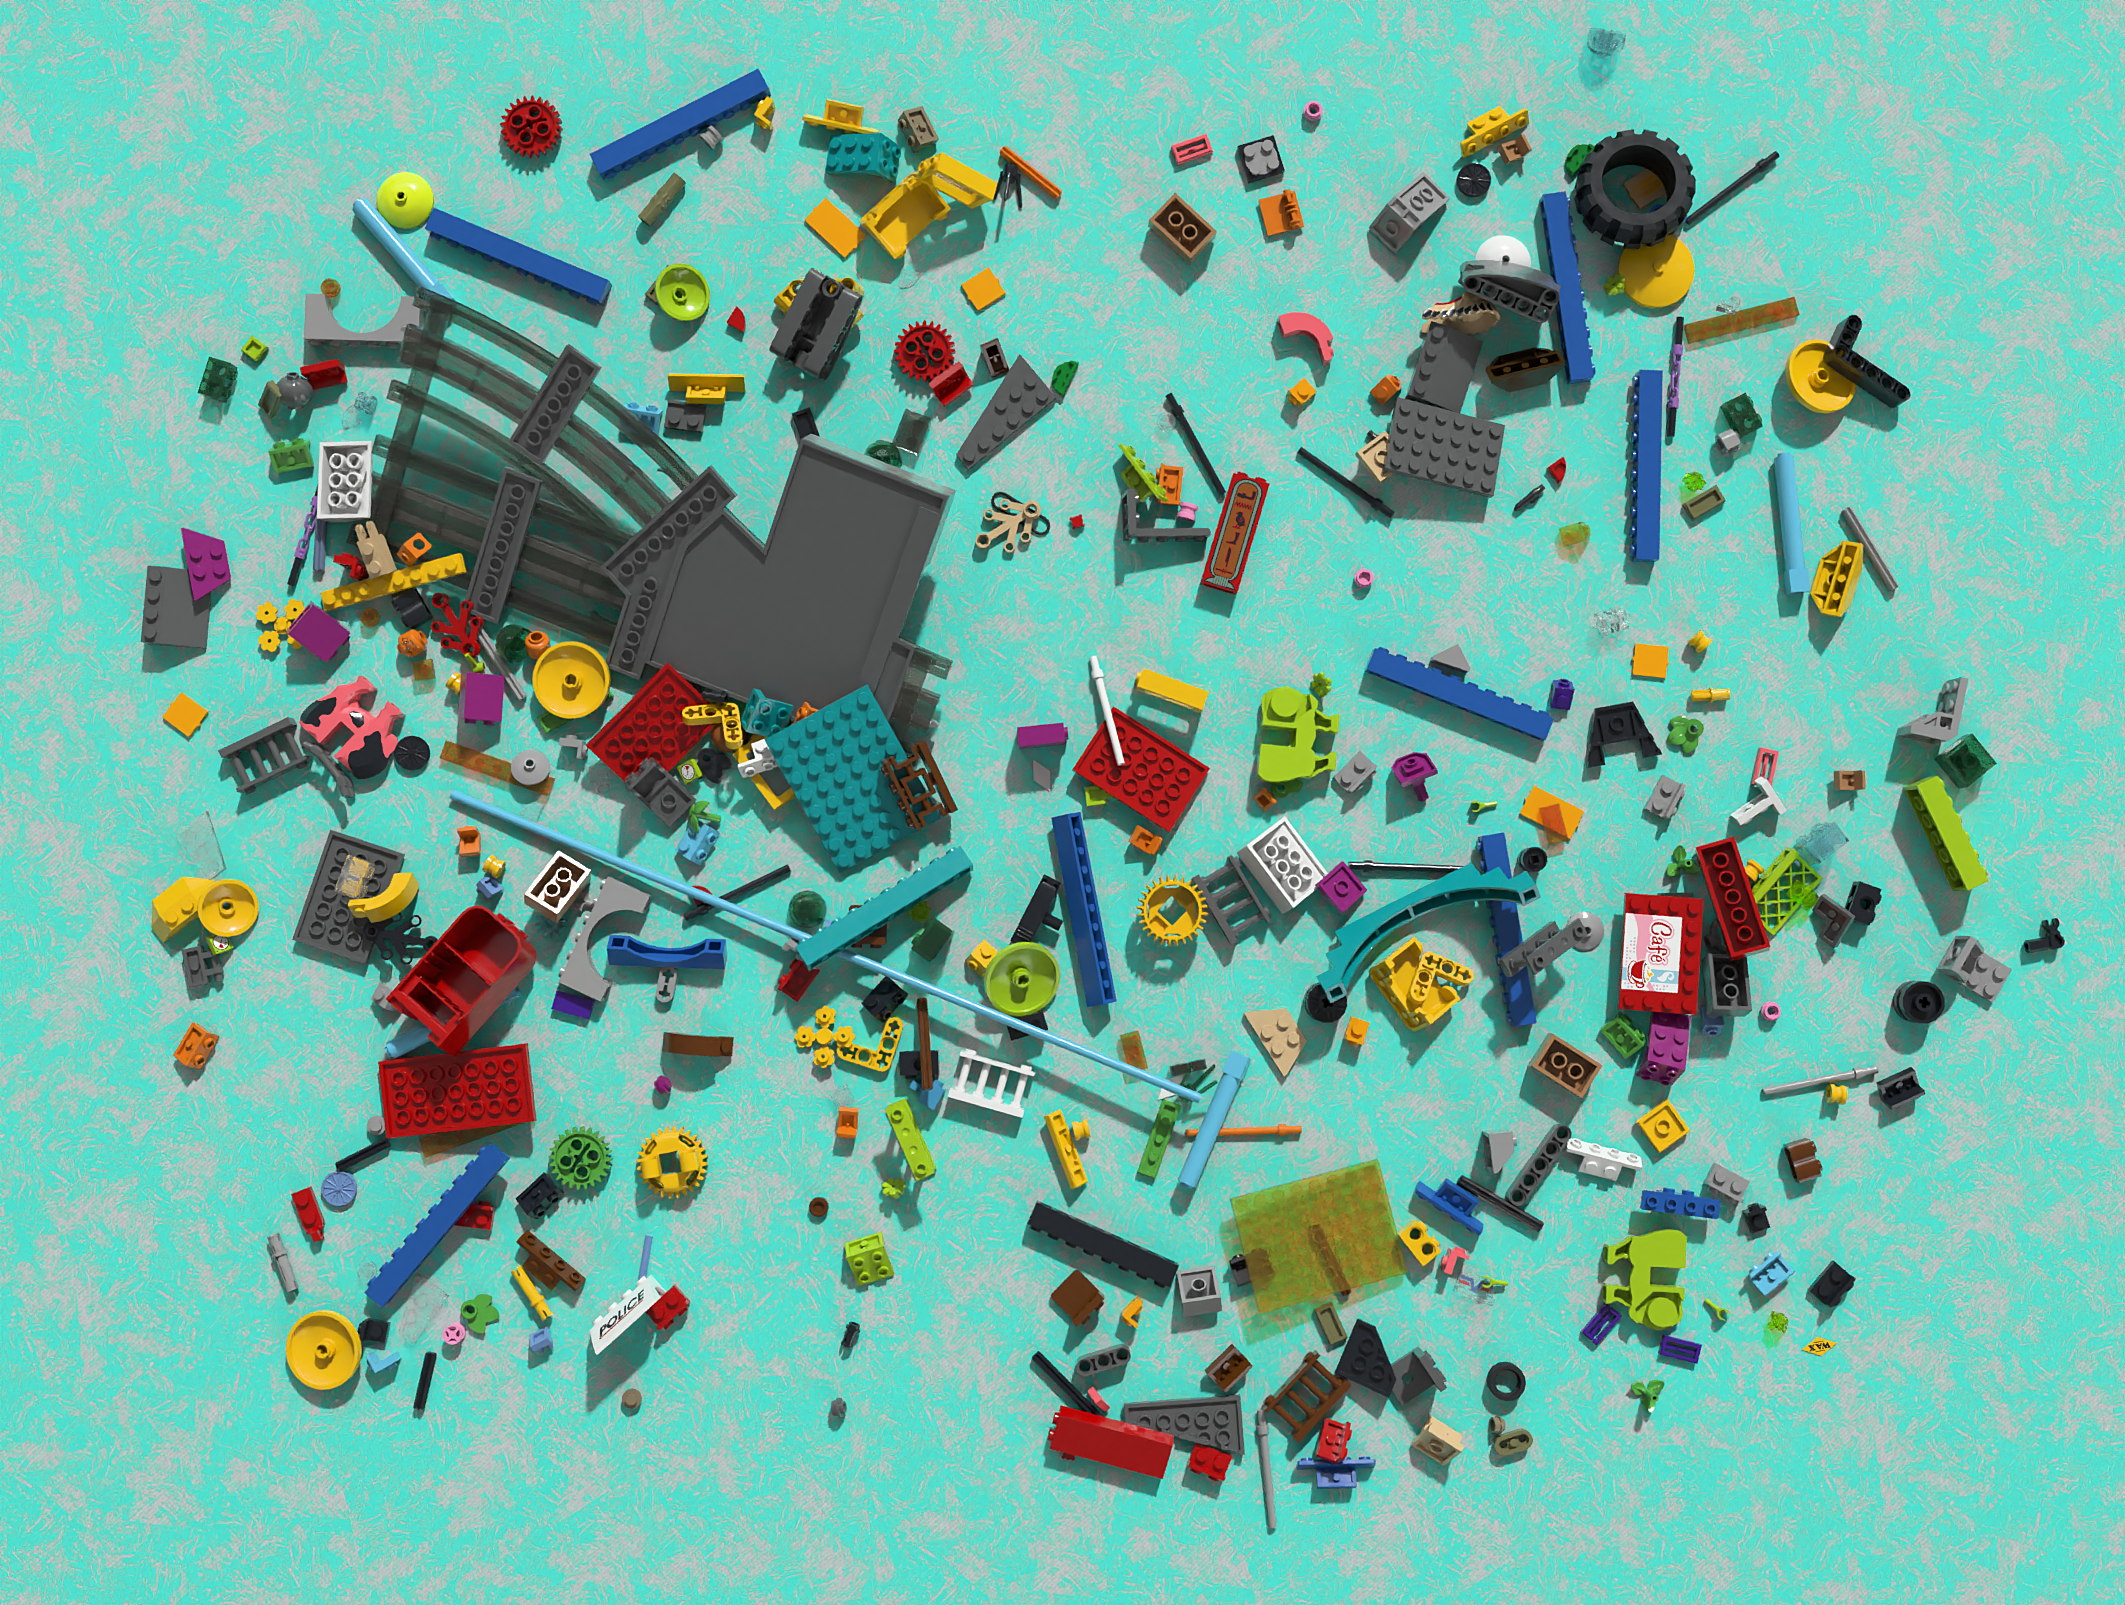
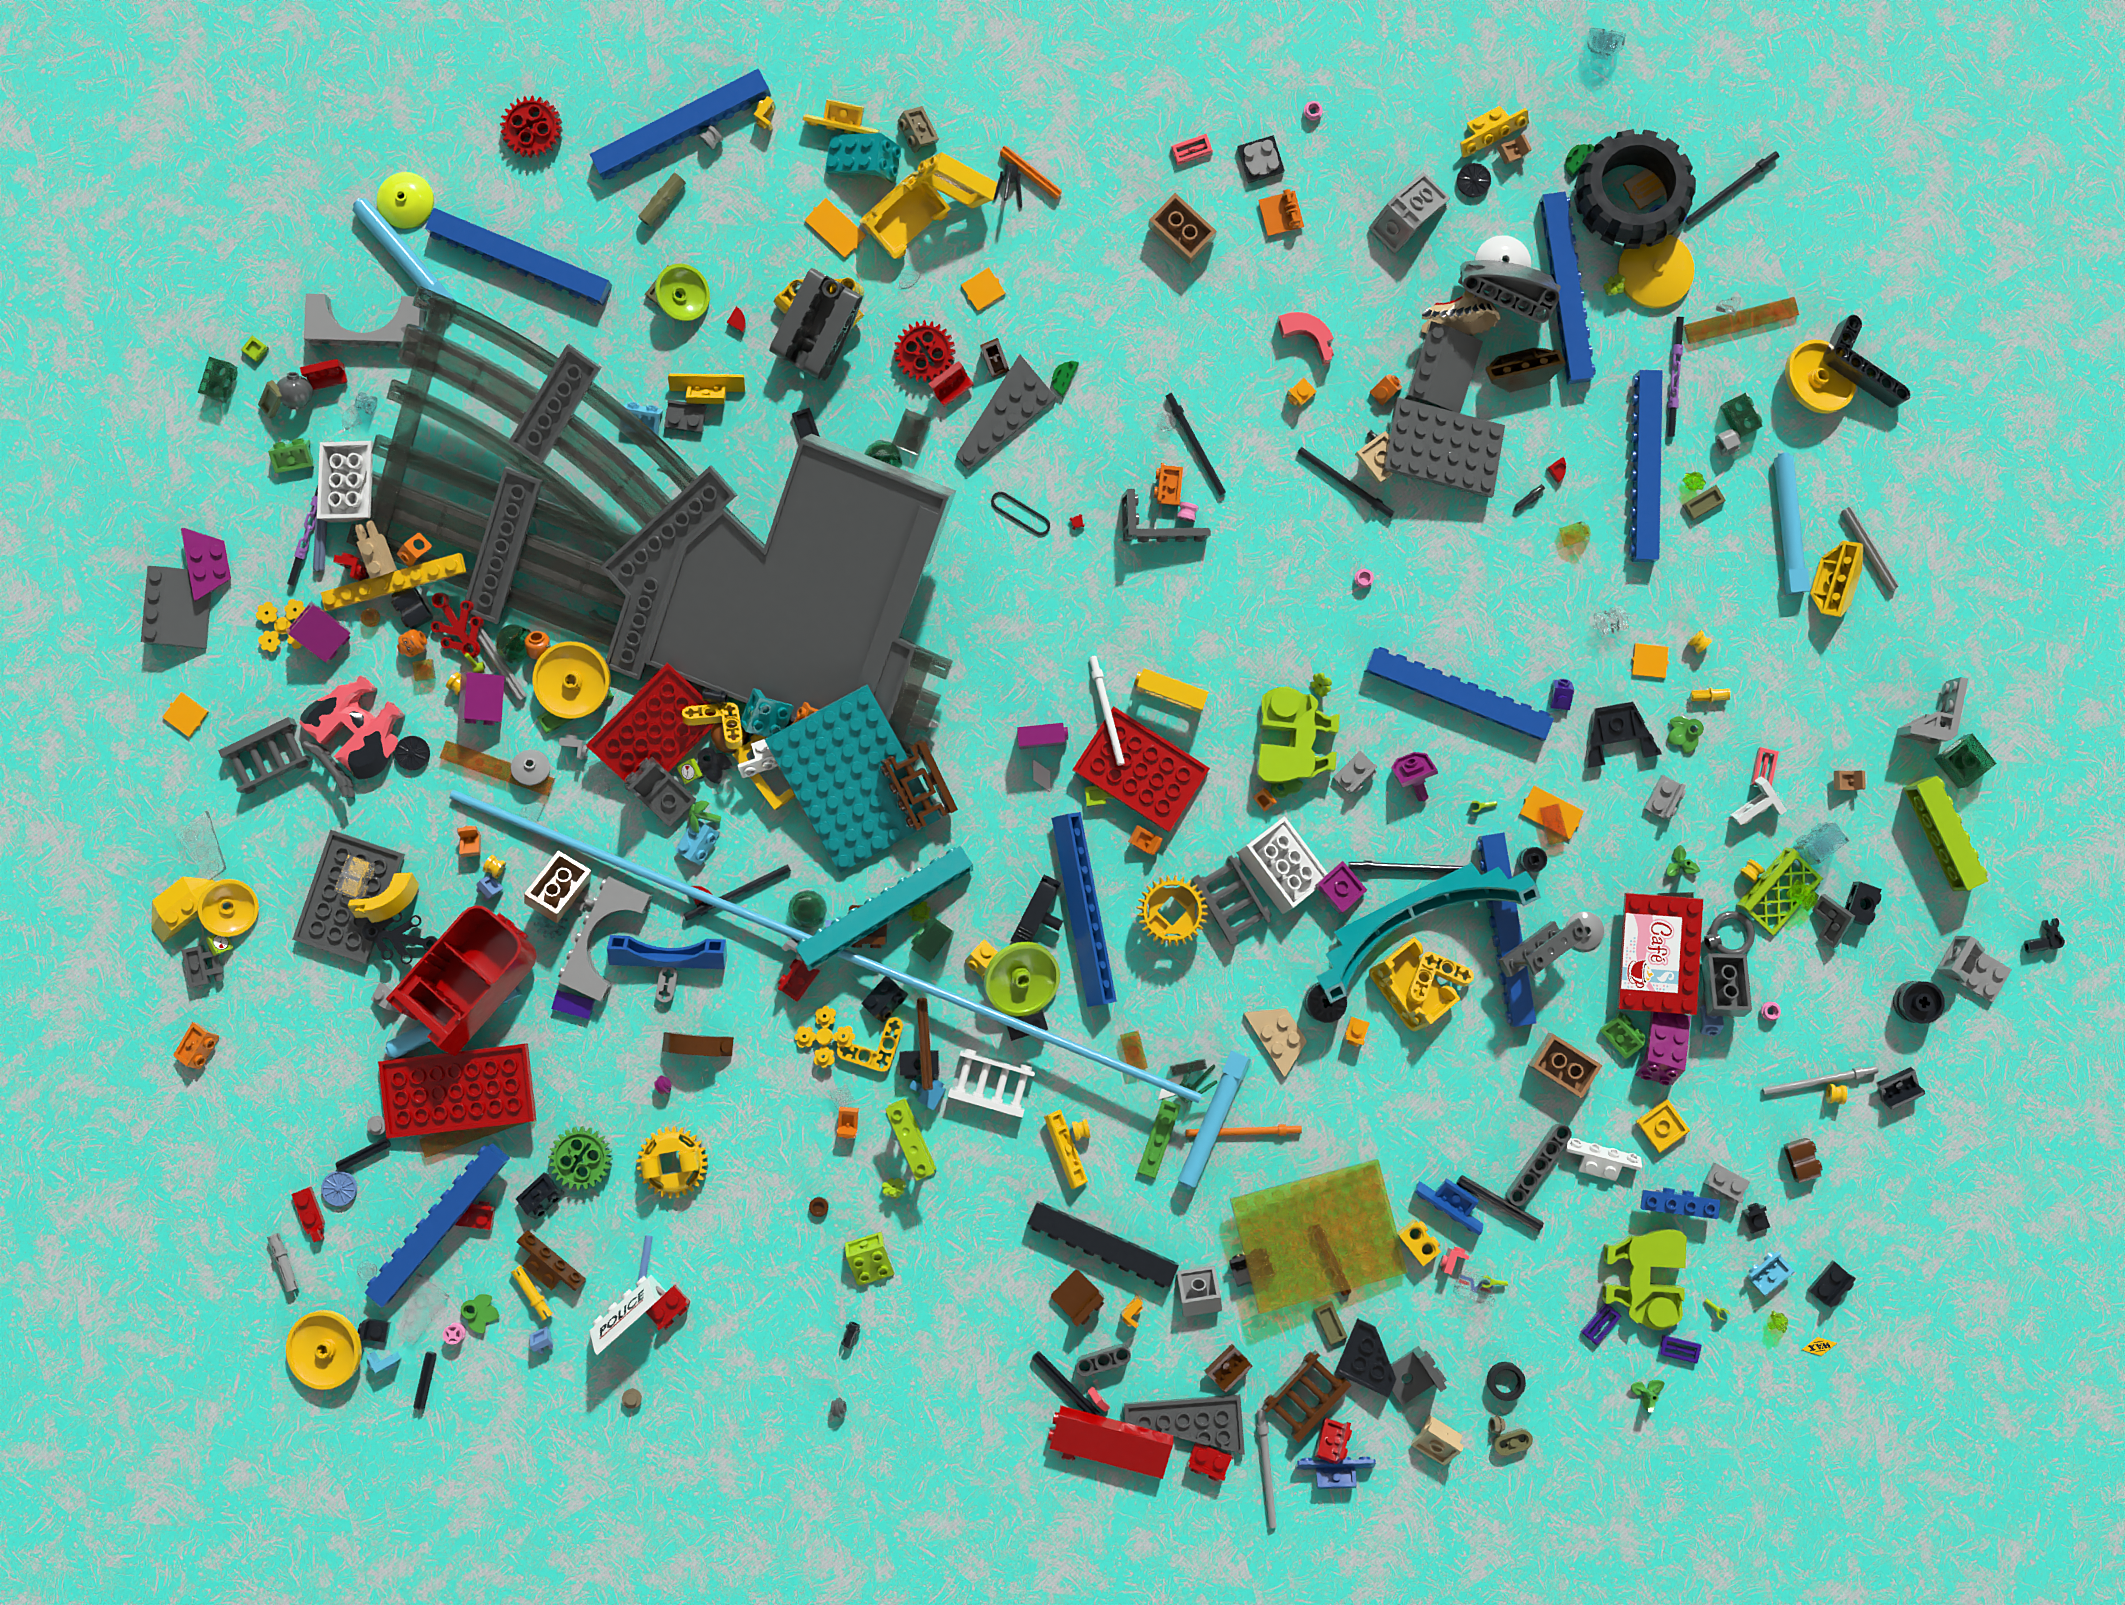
(330, 287): clear orange plate -> none
(1011, 523): tan plant -> none
(1139, 478): lime bracket -> none
(1234, 533): brick -> none
(1453, 659): light grey slope -> none
(1498, 1148): light grey slope -> none
(1732, 899): red brick -> none

